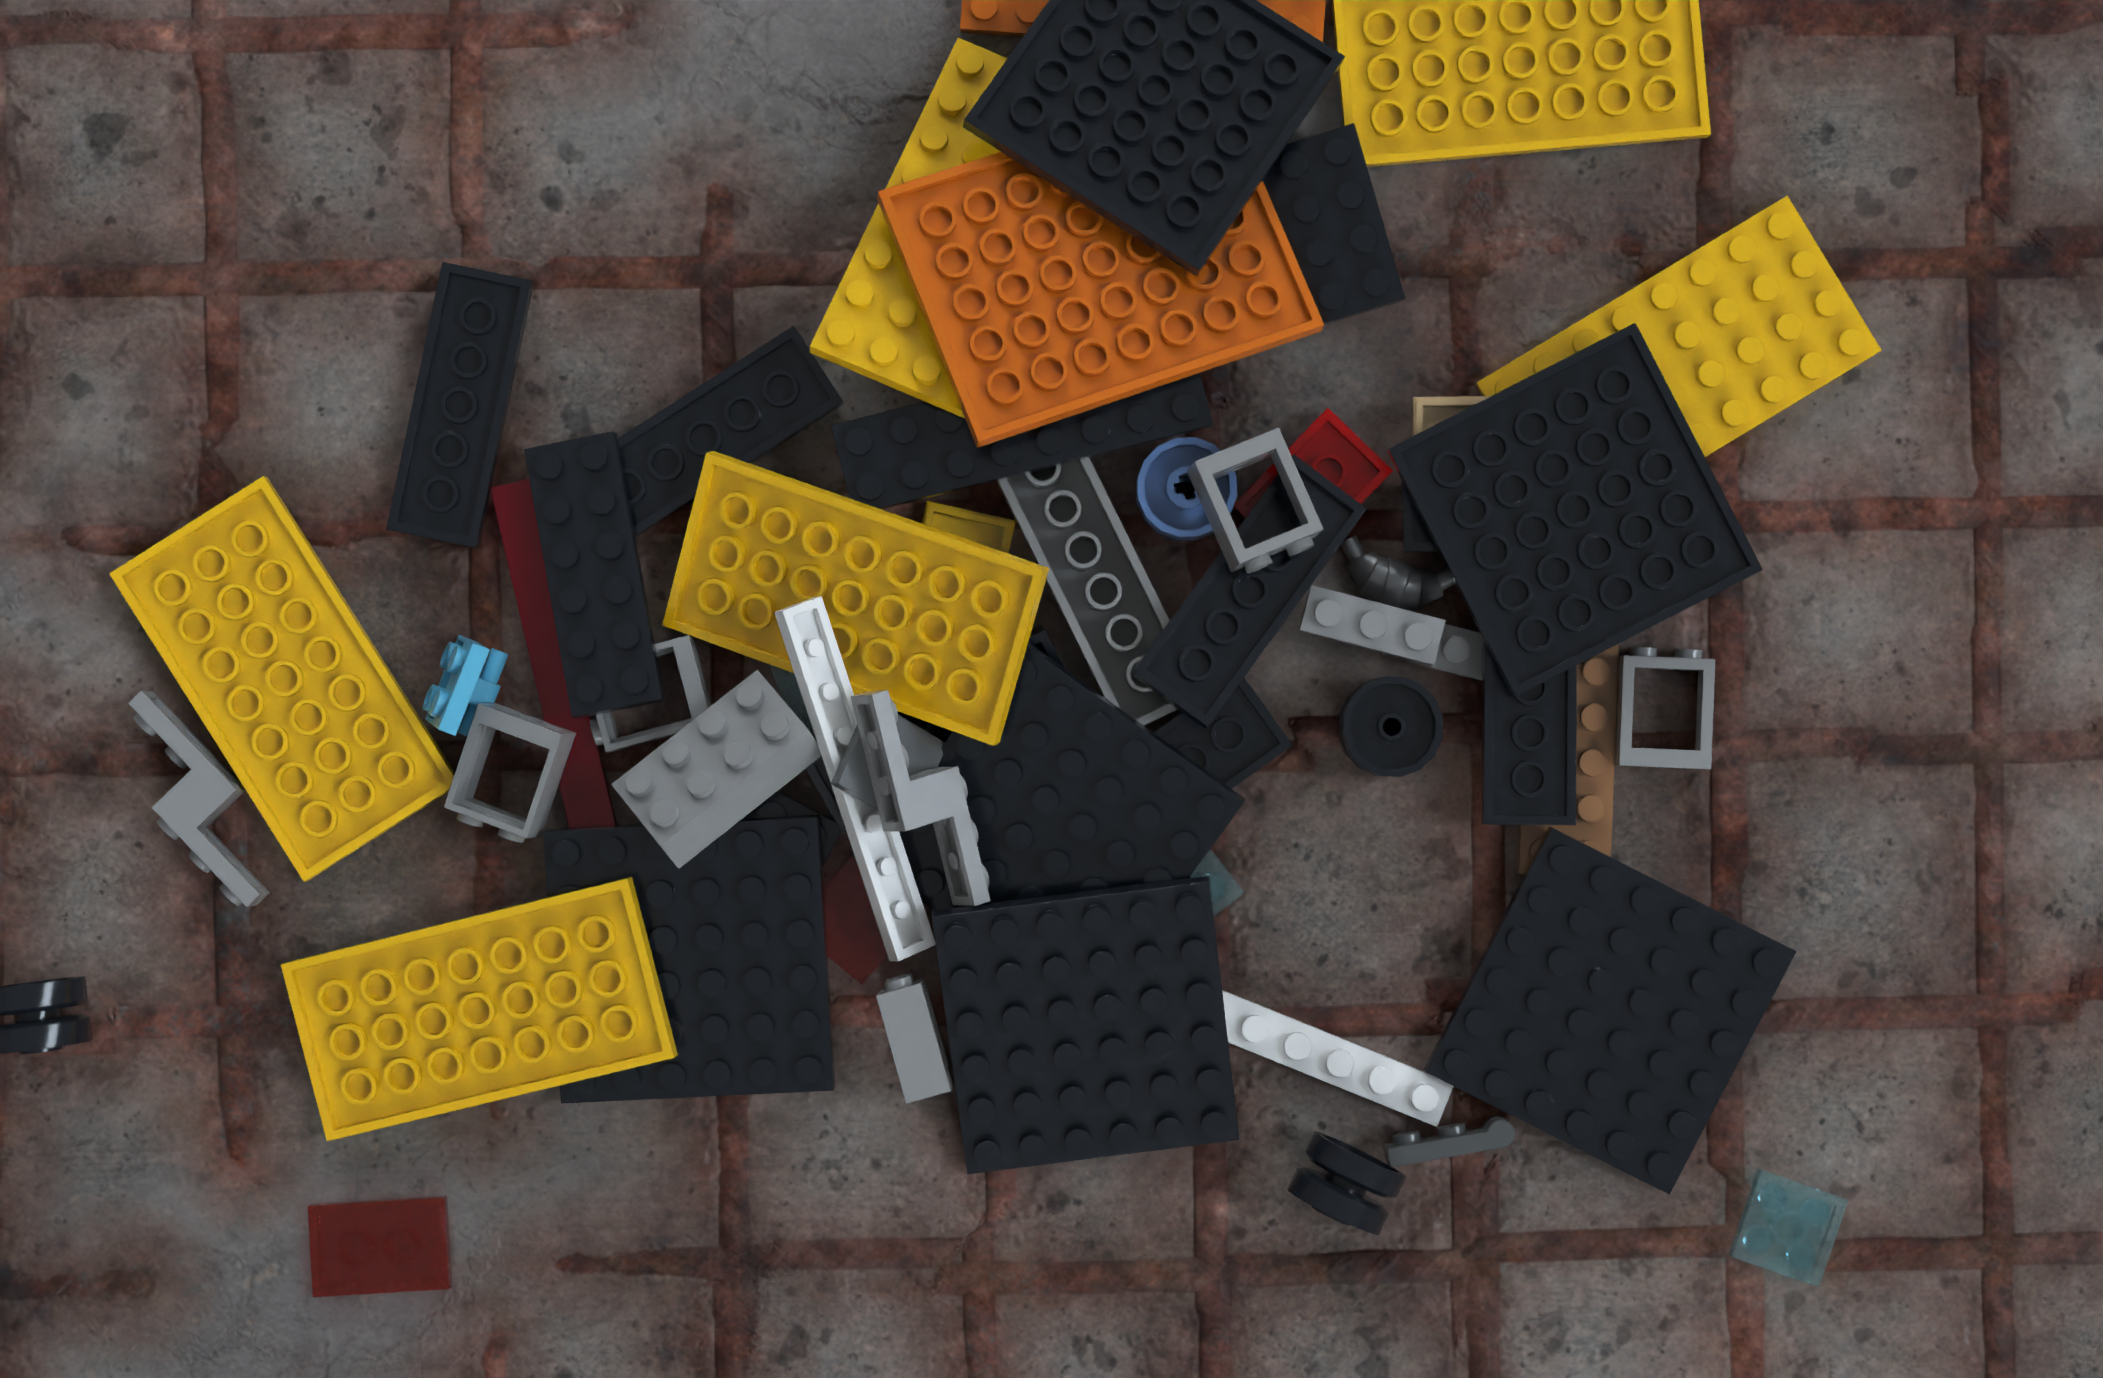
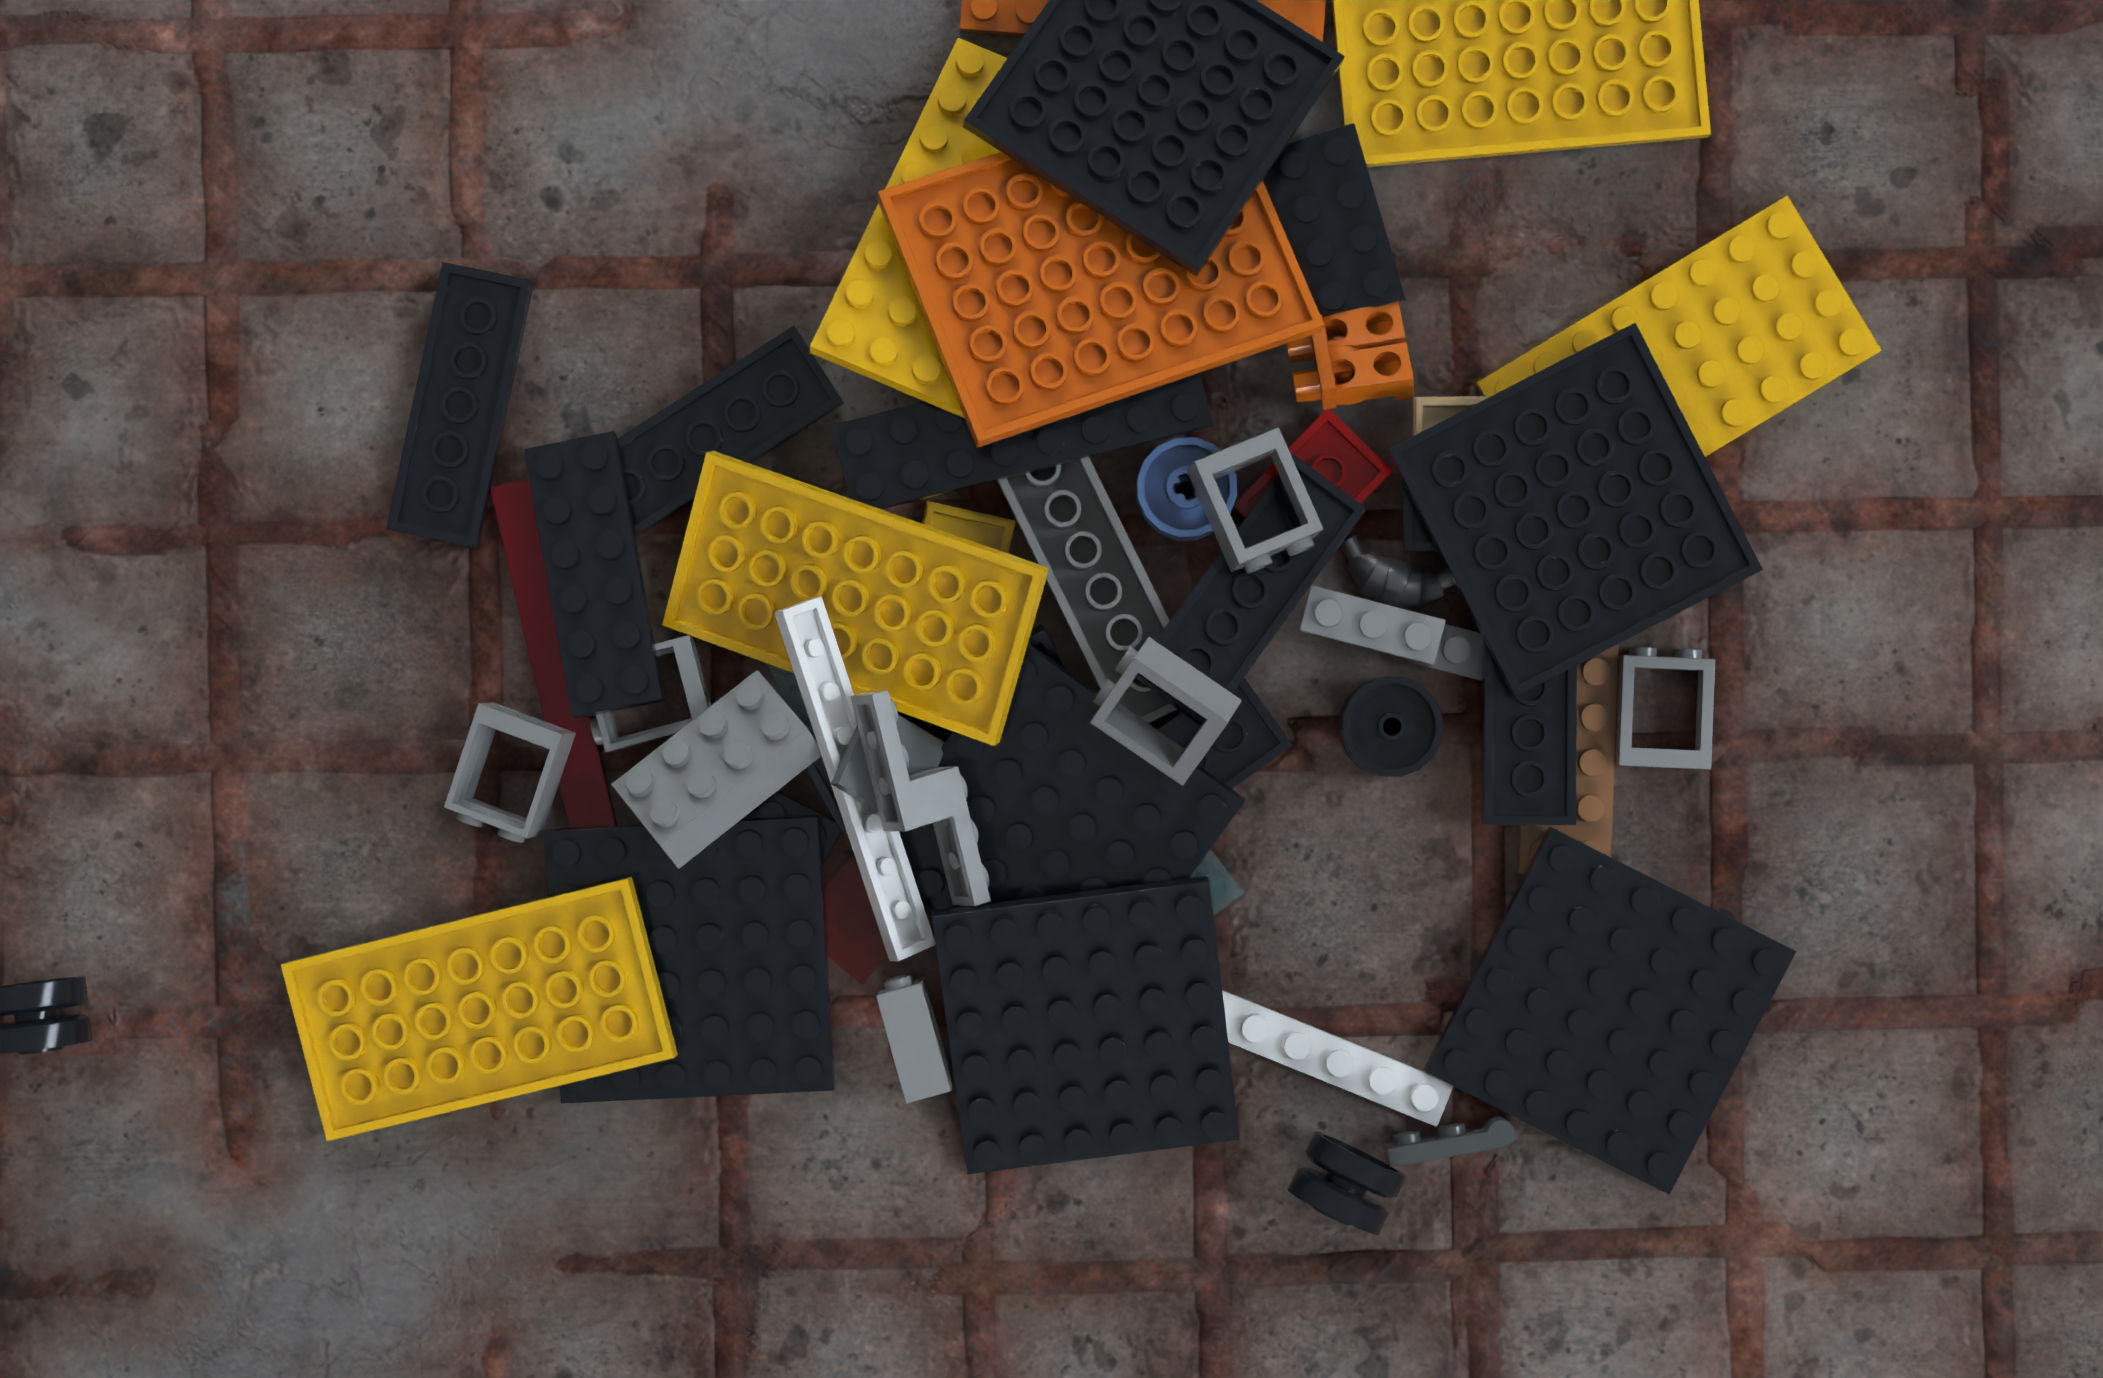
(197, 800): light grey bracket -> none
(285, 678): yellow plate -> none
(379, 1246): clear red tile -> none
(462, 685): medium azure plate -> none
(1181, 682): none -> light grey window
(1355, 358): none -> orange hips
(1788, 1227): clear light blue plate -> none

